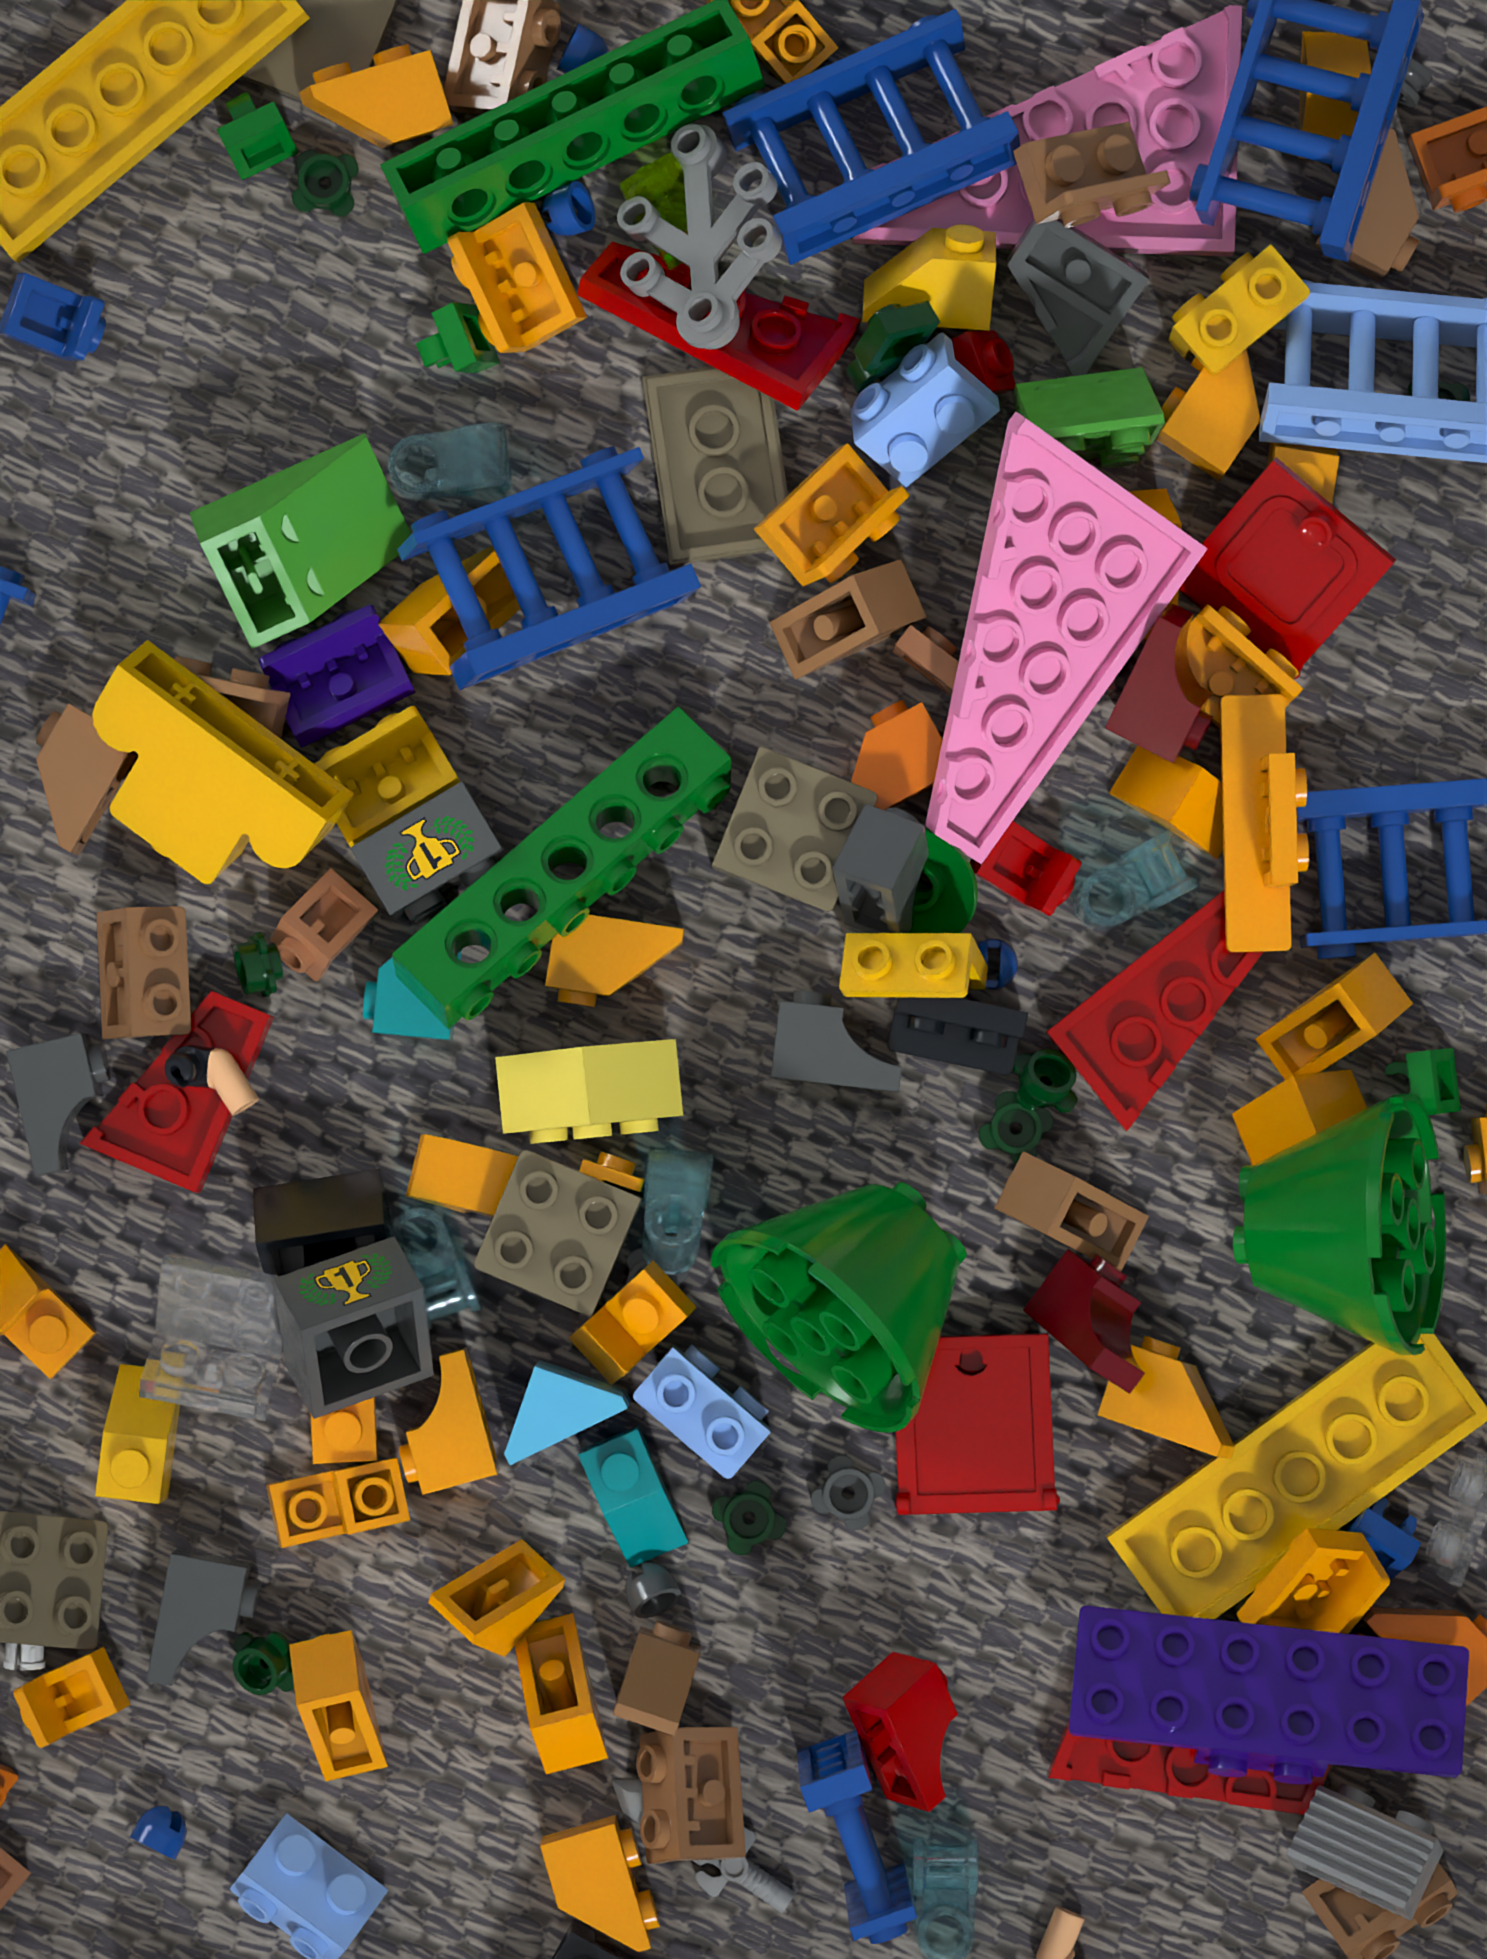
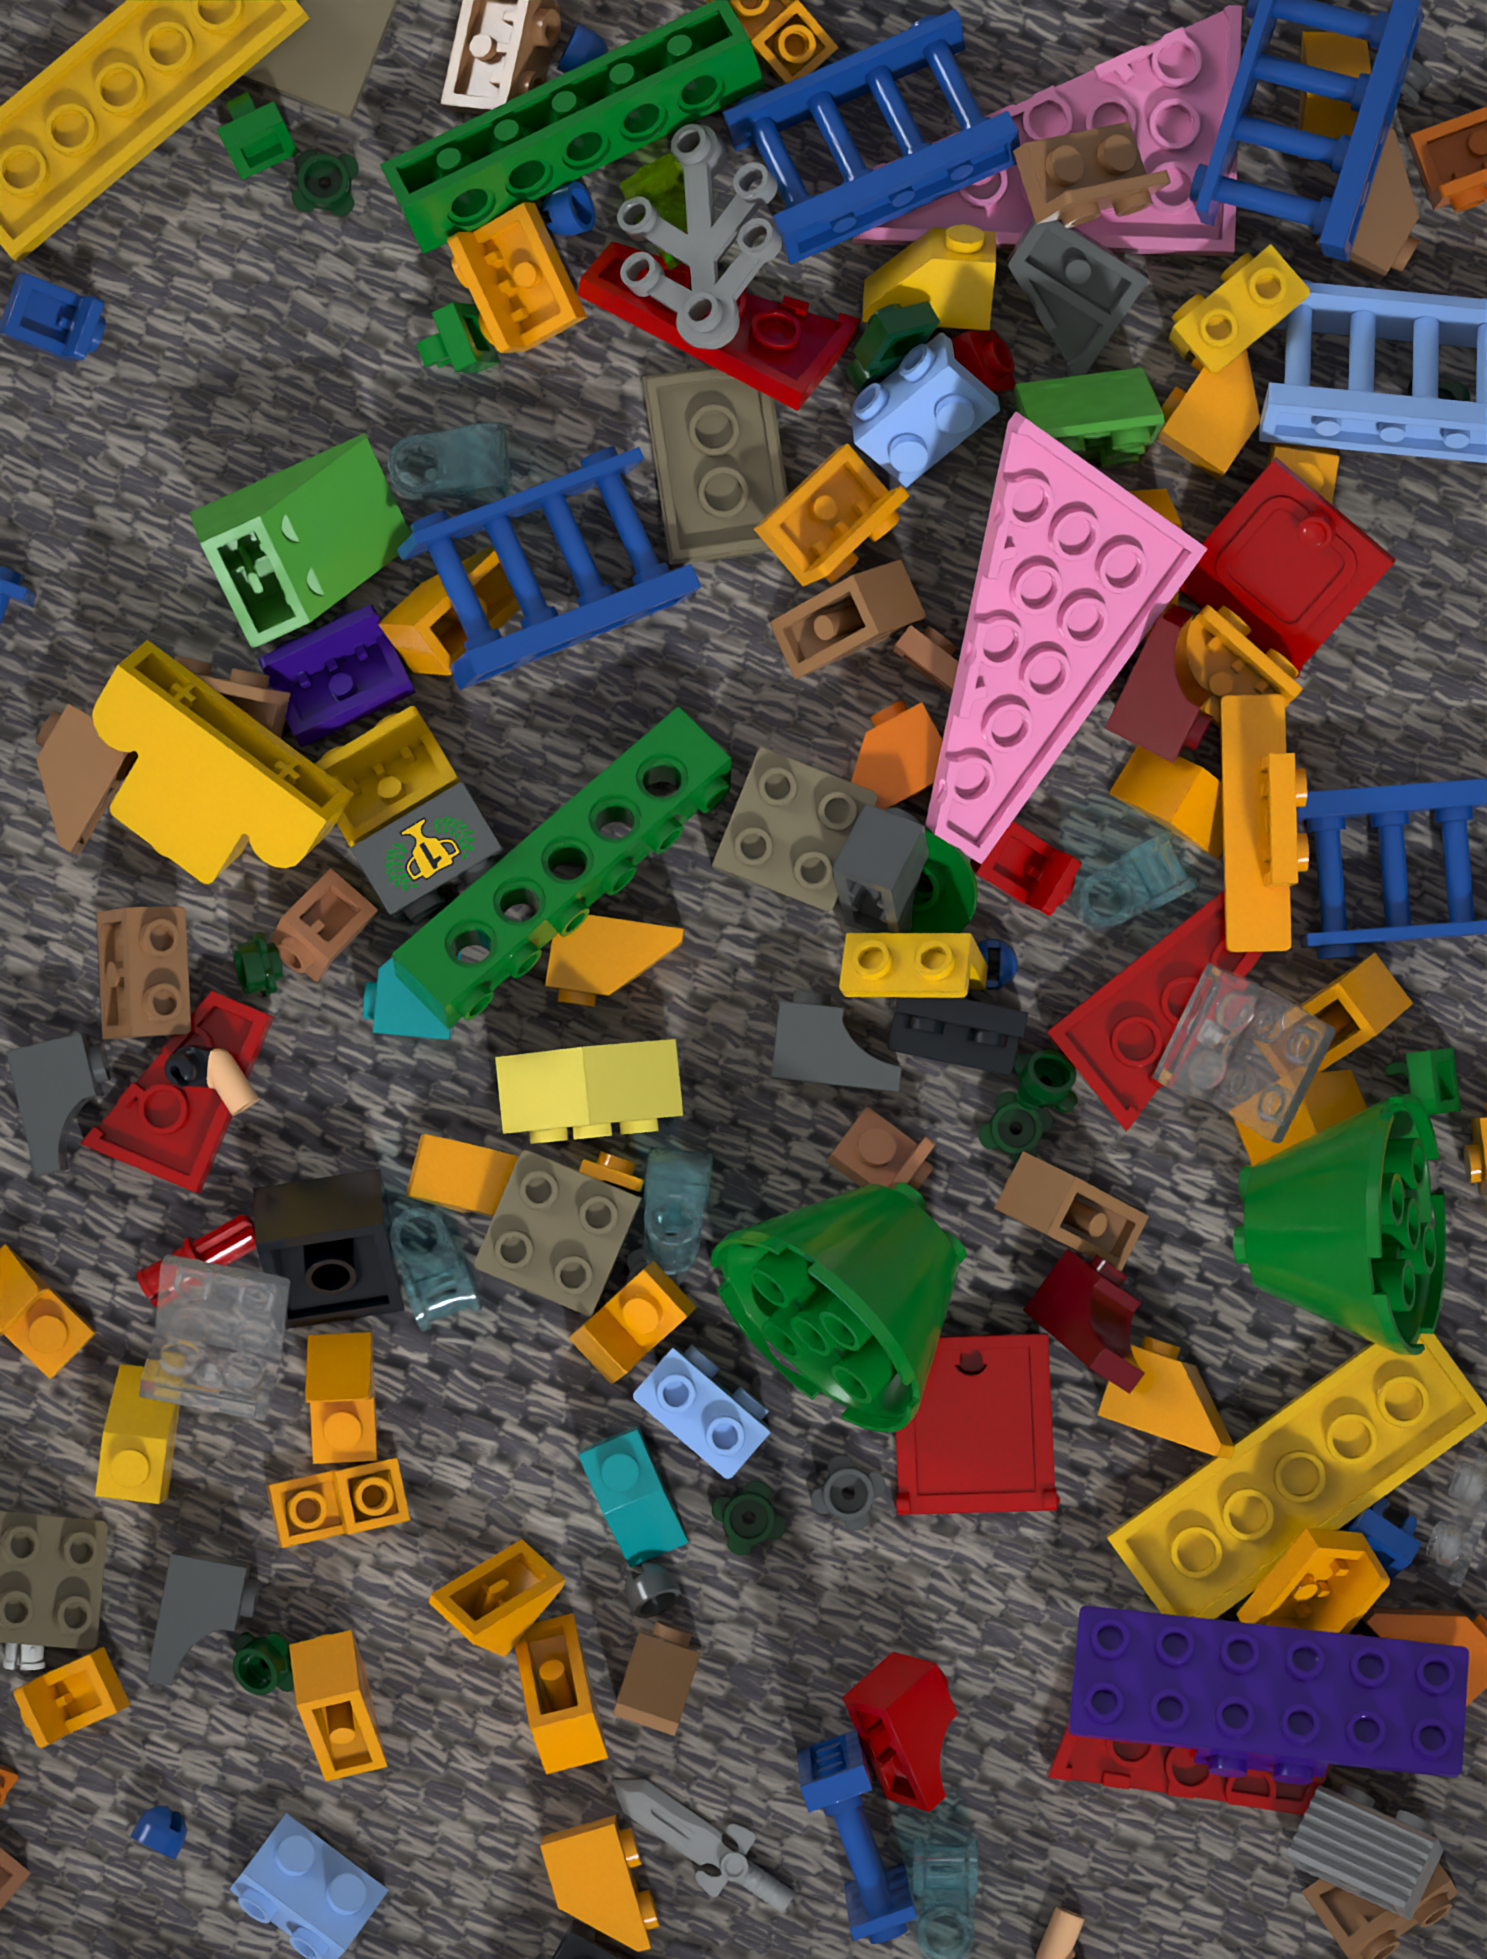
(217, 1247): none -> red axle
(354, 1327): dark grey brick -> none
(385, 102): light orange slope -> none
(456, 1438): light orange arch -> none
(559, 1406): medium azure slope -> none
(691, 1795): medium nougat bracket -> none
(881, 1153): none -> nougat bracket
(1245, 1051): none -> clear bracket

